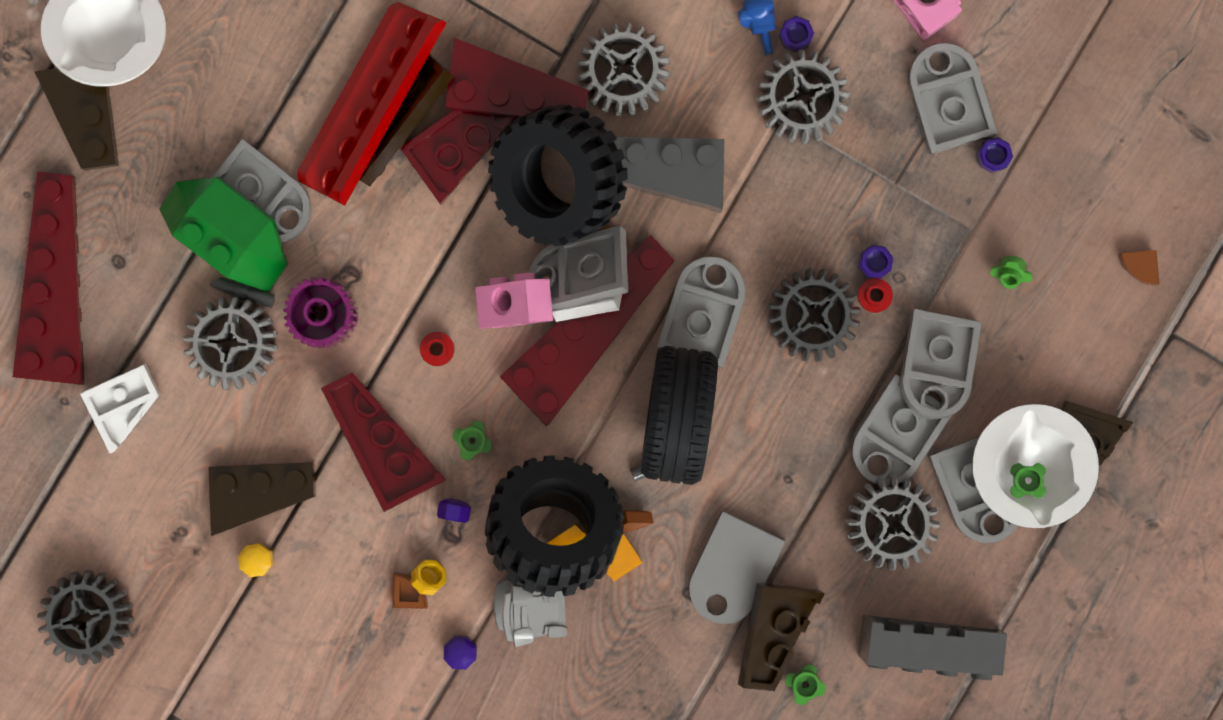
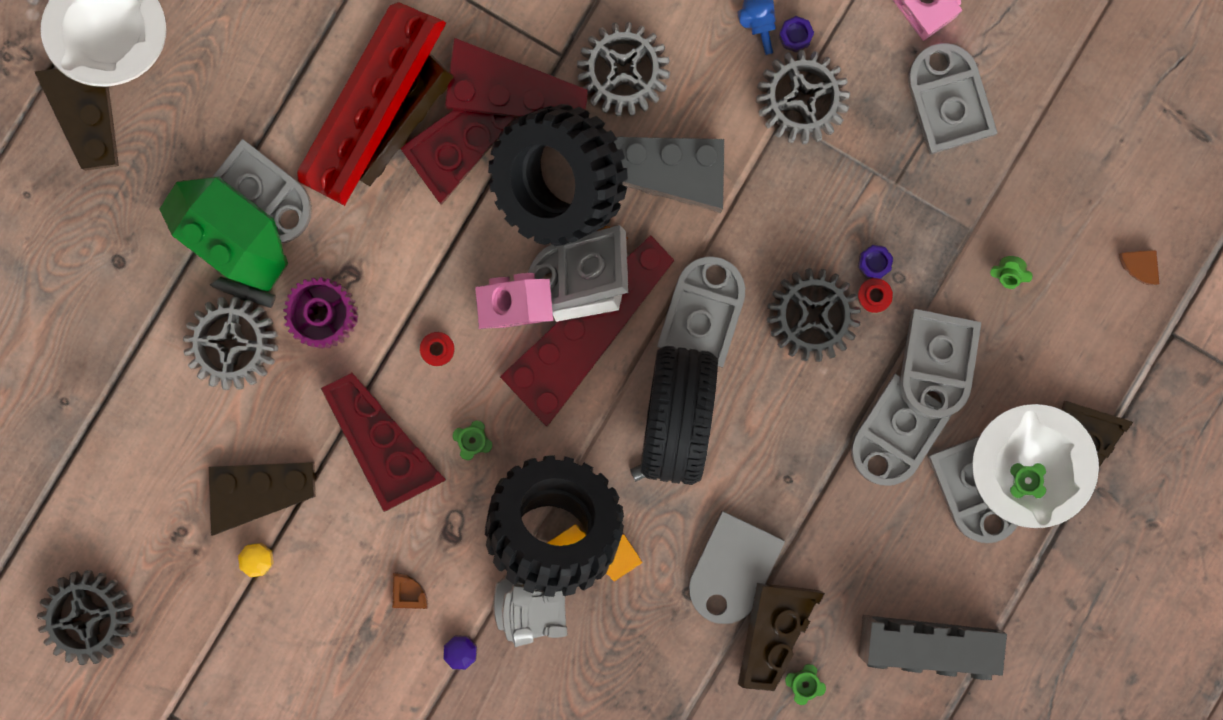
(50, 312): dark red wing -> none
(121, 404): white wing -> none
(428, 577): yellow tile -> none
(454, 510): dark purple tile -> none
(636, 520): dark orange tile -> none
(903, 511): light grey gear -> none
(994, 155): dark purple tile -> none

